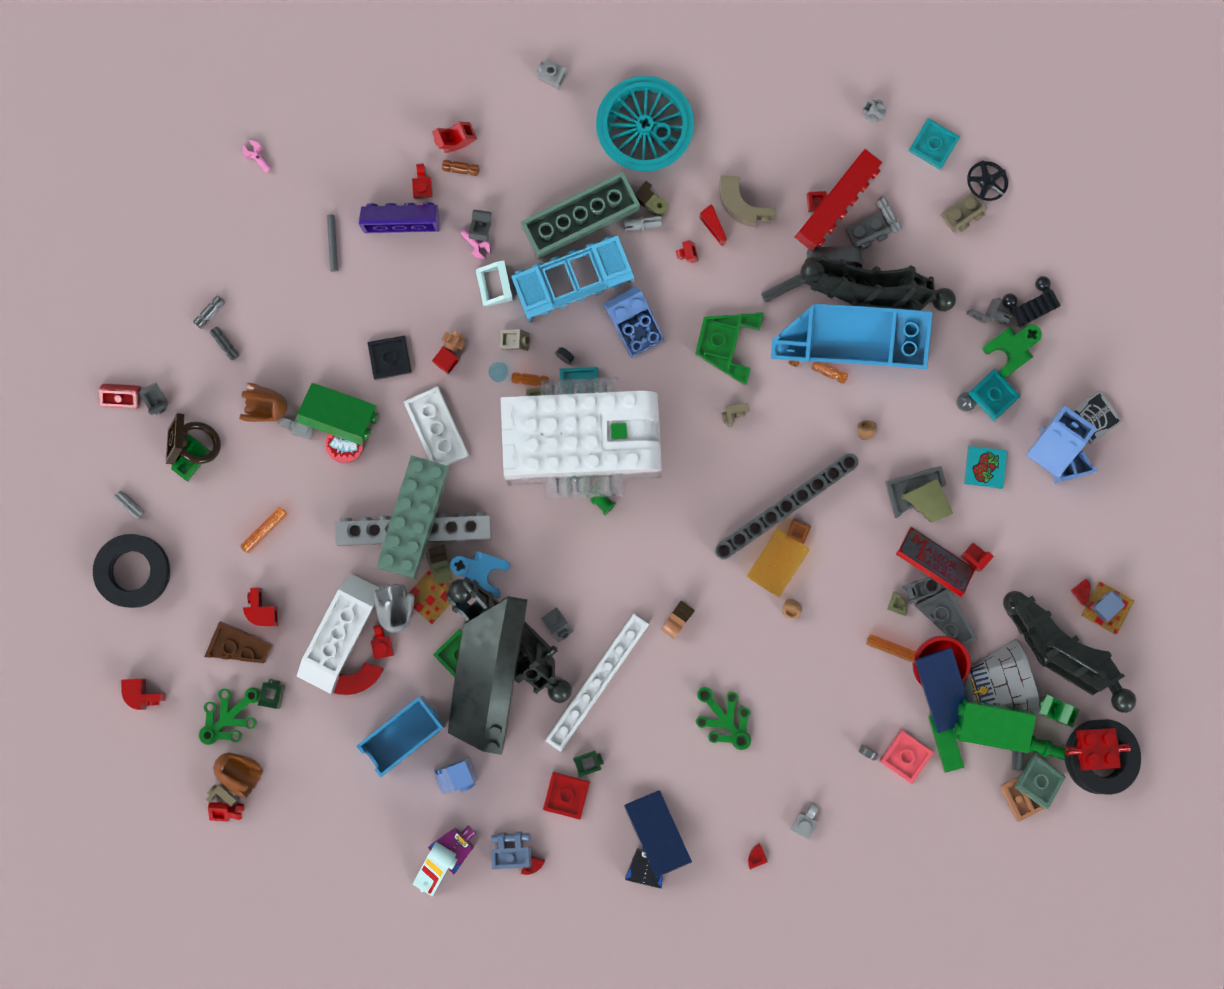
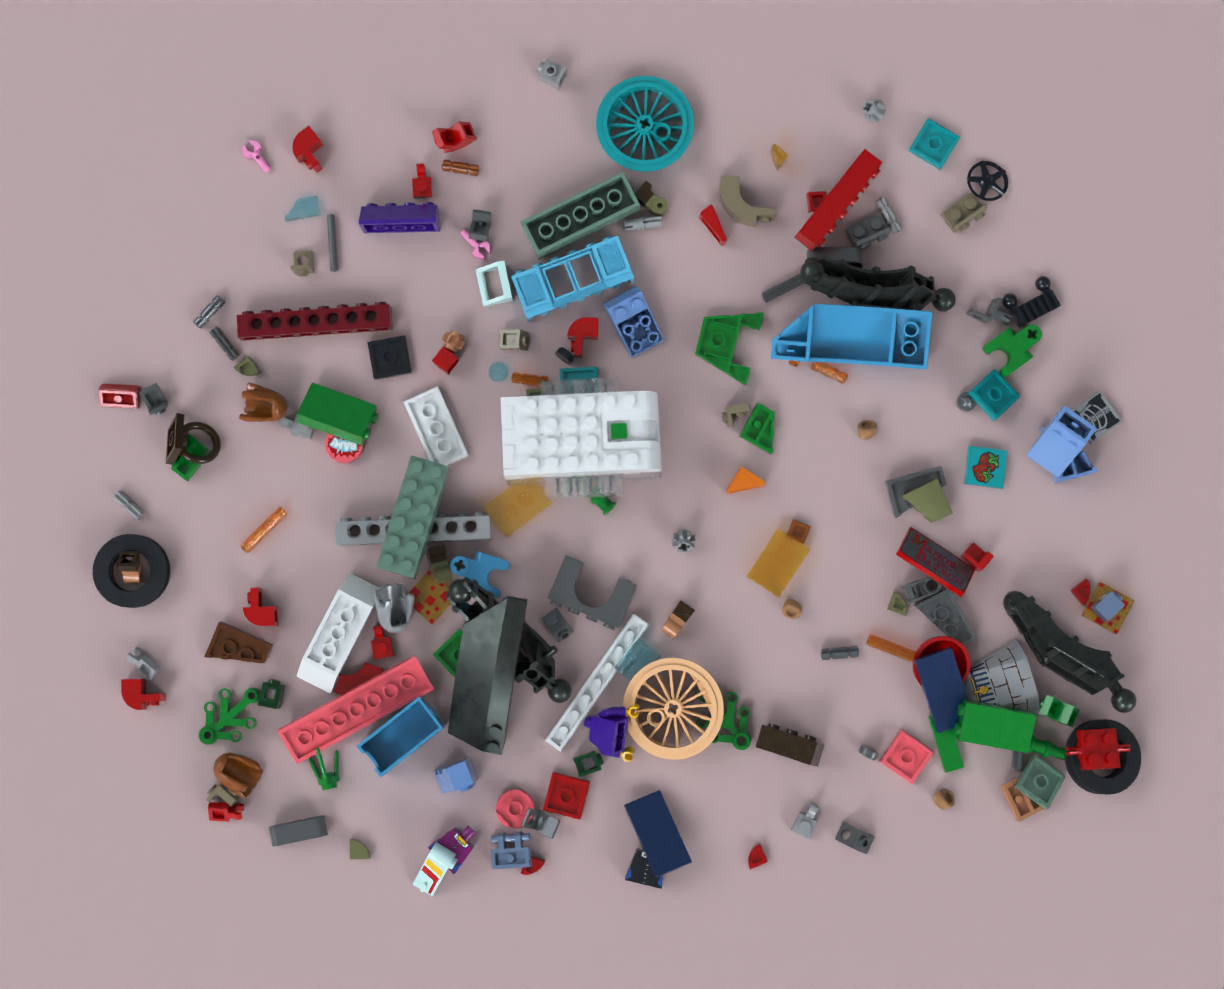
(131, 570): none -> dark brown leg
(145, 665): none -> light grey plate
(246, 321): none -> dark red brick
(247, 367): none -> olive tile
(298, 830): none -> dark grey beam
(304, 146): none -> red brick
(304, 208): none -> clear light blue tile
(305, 269): none -> dark tan bracket
(327, 779): none -> green plant
(356, 709): none -> coral plate
(358, 850): none -> olive tile
(513, 807): none -> coral tile
(517, 507): none -> clear yellow tile
(541, 822): none -> dark grey bracket
(564, 594): none -> dark grey arch
(582, 329): none -> red brick
(609, 731): none -> dark purple torso
(635, 659): none -> clear light blue panel
(683, 541): none -> light grey gear
(688, 252): red tile -> none
(708, 689): none -> light nougat piece
(744, 481): none -> orange slope
(759, 428): none -> green wing
(779, 156): none -> clear yellow slope
(790, 745): none -> dark brown wedge
(795, 504): dark grey beam -> none
(839, 653): none -> dark grey axle
(857, 840): none -> dark grey bracket
(944, 799): none -> medium nougat tile

